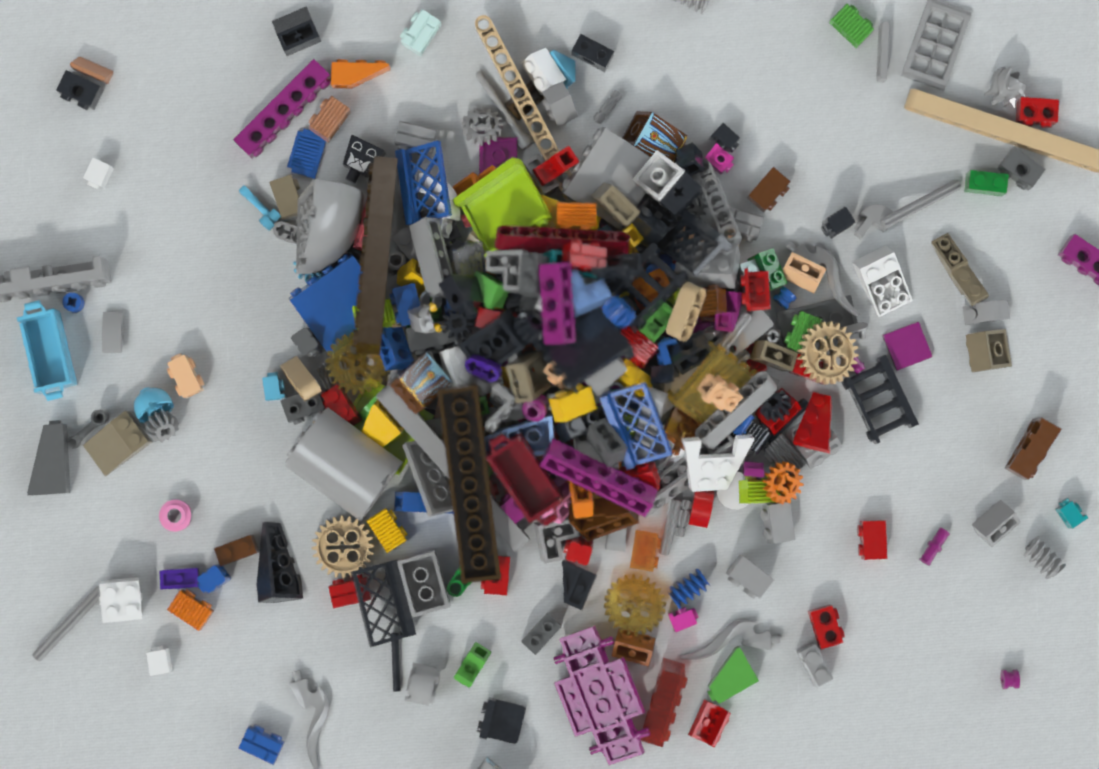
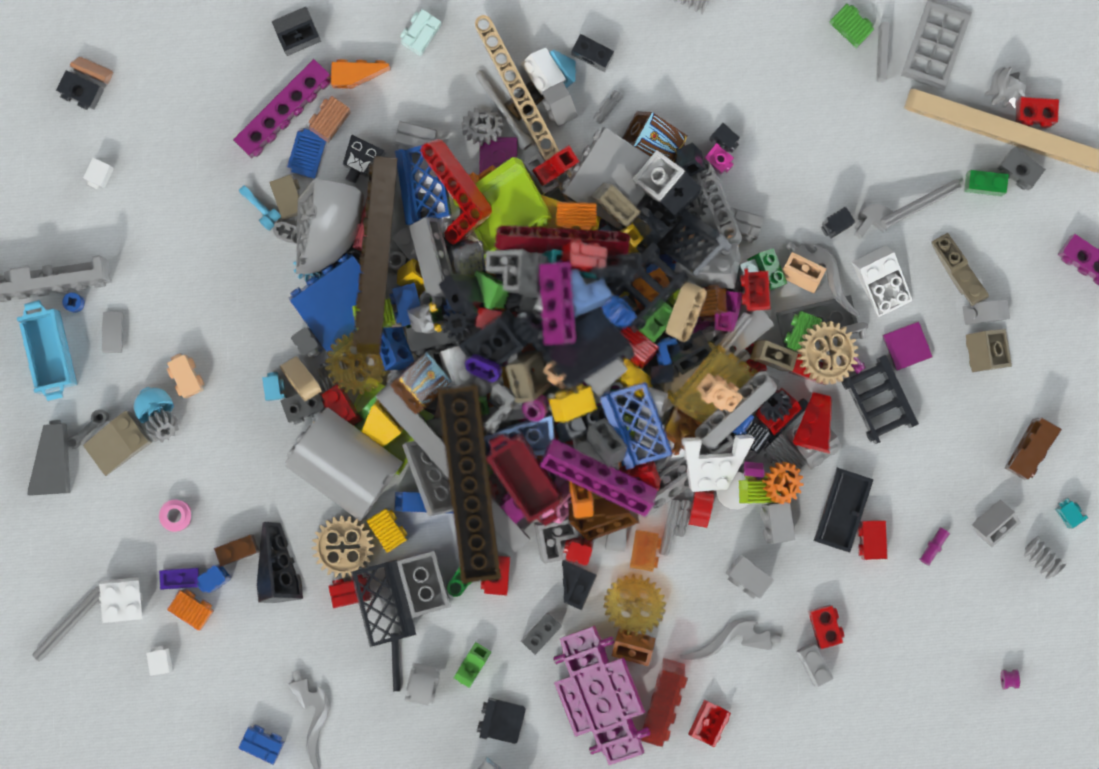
(461, 187): none -> red beam
(683, 618): dark pink brick -> none
(688, 588): blue piece -> none
(732, 677): bright green slope -> none
(768, 189): reddish brown brick -> none
(771, 335): light grey pin -> none
(784, 297): blue wheel -> none
(843, 510): none -> black container

